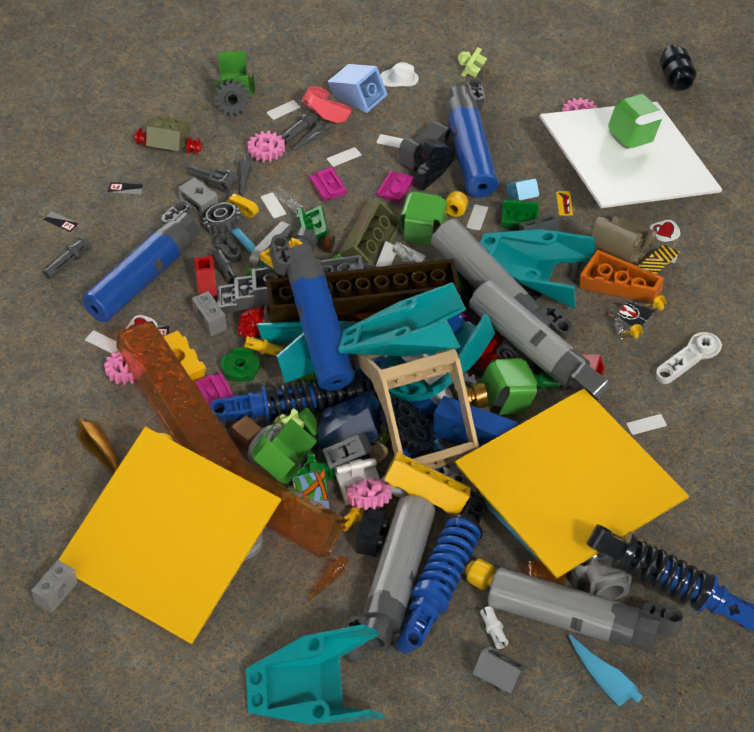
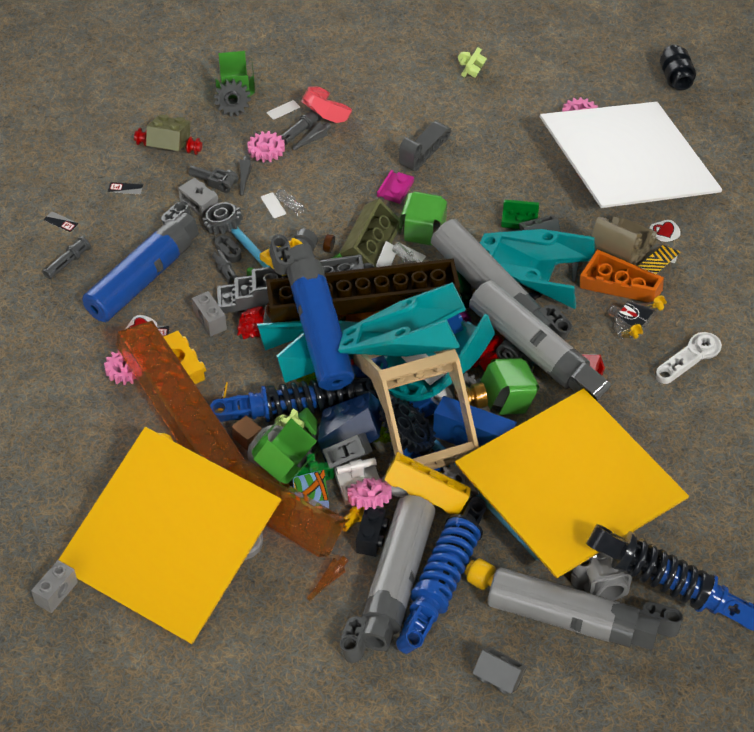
(98, 444): pearl gold piece -> none
(102, 341): white sticker -> none
(205, 275): red slope -> none
(213, 388): dark pink plate -> none
(240, 374): green plate -> none
(247, 207): yellow beam -> none
(262, 346): yellow pin -> none
(282, 228): light grey beam -> none
(305, 679): teal windscreen -> none
(314, 220): green bracket -> none
(327, 184): dark pink plate -> none
(344, 156): white sticker -> none
(358, 86): light blue slope -> none
(380, 452): tan plate -> none
(389, 140): white sticker -> none
(400, 75): white piece -> none
(437, 160): black connector -> none
(456, 204): yellow head -> none
(470, 138): blue piece -> none
(477, 217): white sticker -> none
(494, 627): white pin -> none
(522, 189): medium azure panel -> none
(536, 569): clear orange piece -> none
(547, 382): green pin -> none
(564, 203): yellow sticker -> none
(610, 679): medium azure piece -> none
(623, 123): bright green piece -> none
(646, 424): white sticker -> none

